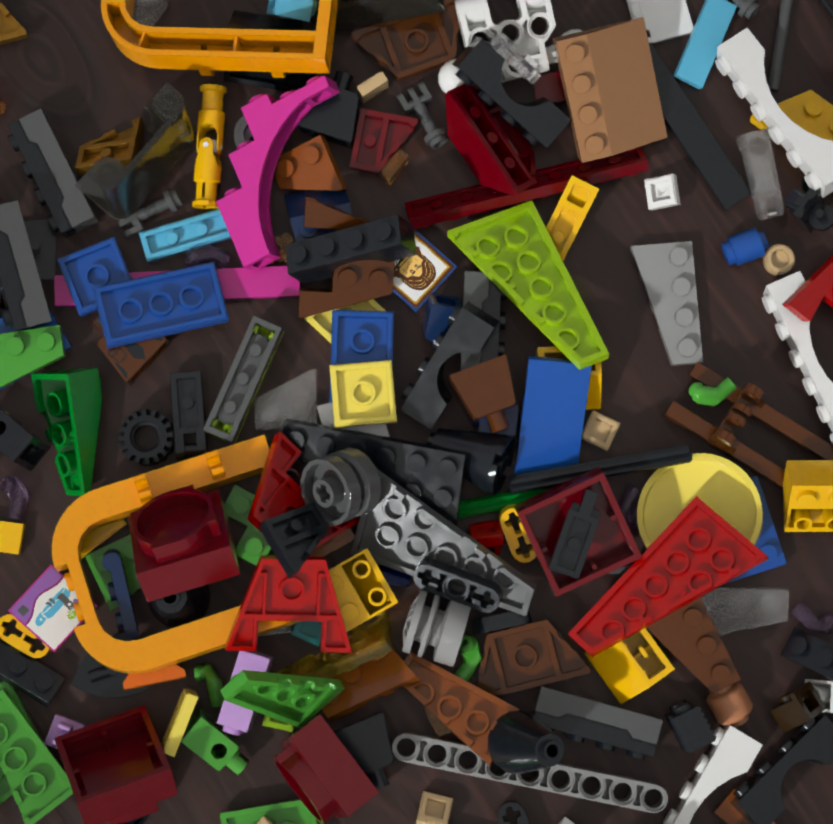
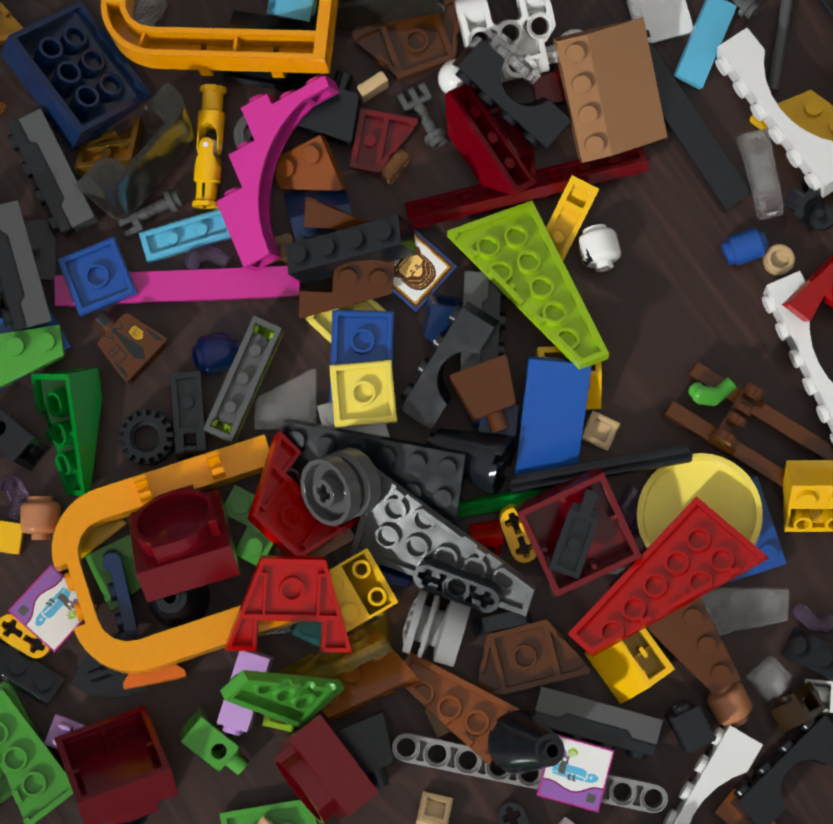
(39, 516): none -> nougat head
(75, 73): none -> dark blue slope
(160, 305): blue tile -> none
(179, 721): light yellow tile -> none
(213, 682): bright green arm -> none
(214, 353): none -> clear blue head
(294, 536): black wing -> none
(471, 657): bright green arm -> none
(579, 775): none -> tile
(599, 247): none -> white head
(662, 192): white tile -> none
(672, 293): light grey wing -> none
(770, 678): none -> clear brick

